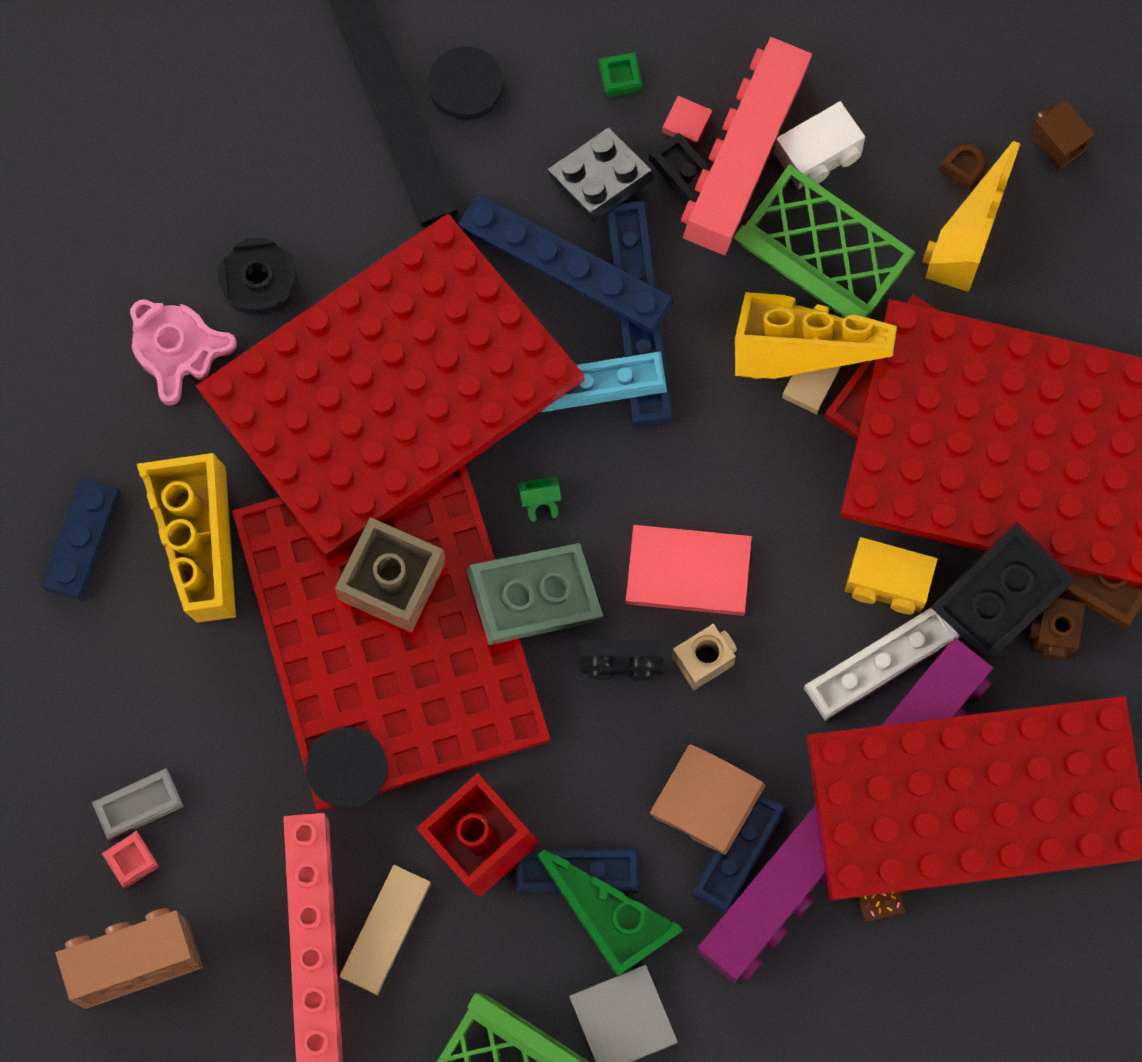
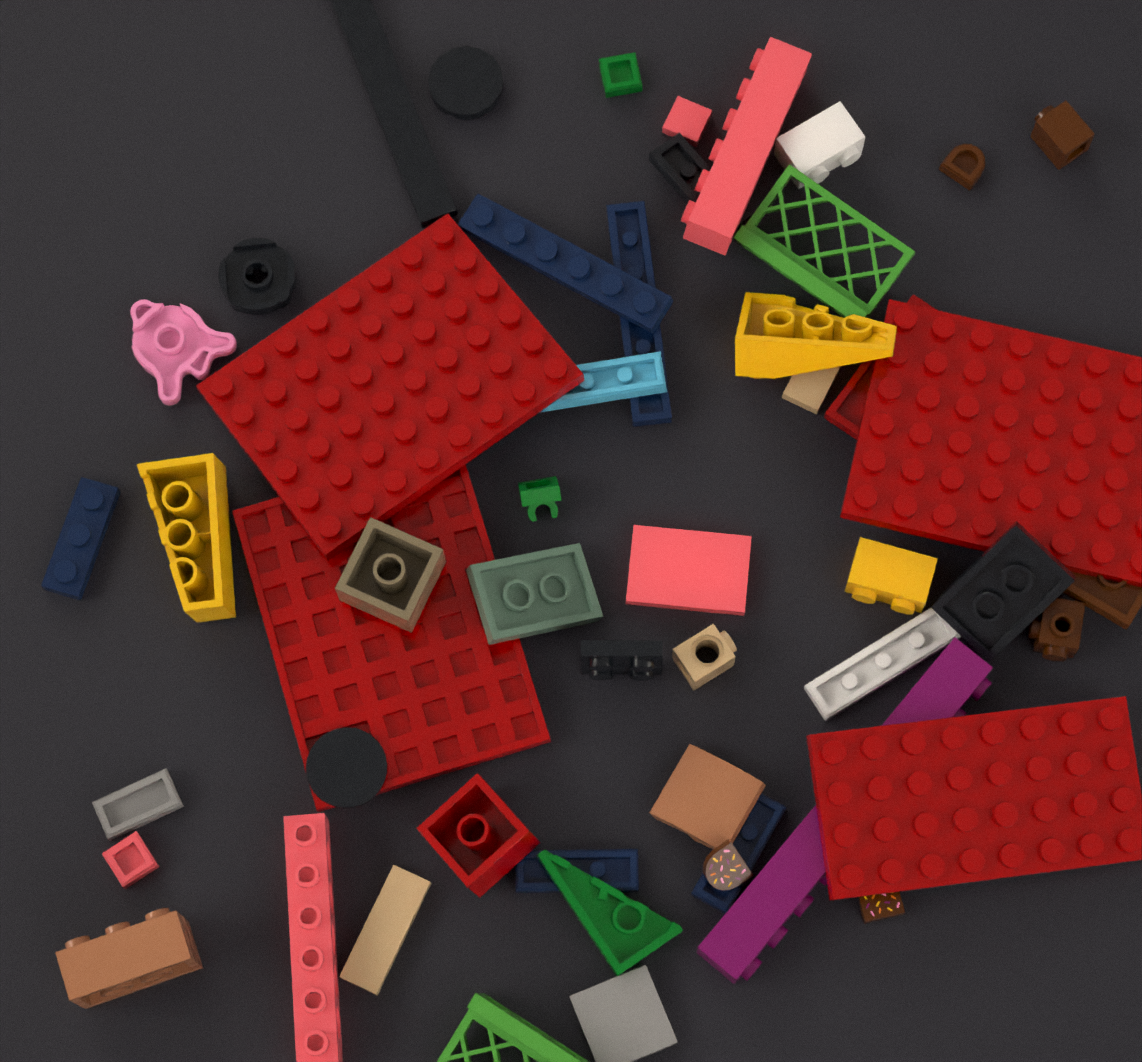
(601, 174): plate -> none
(725, 867): none -> reddish brown tile
(964, 236): yellow wedge -> none

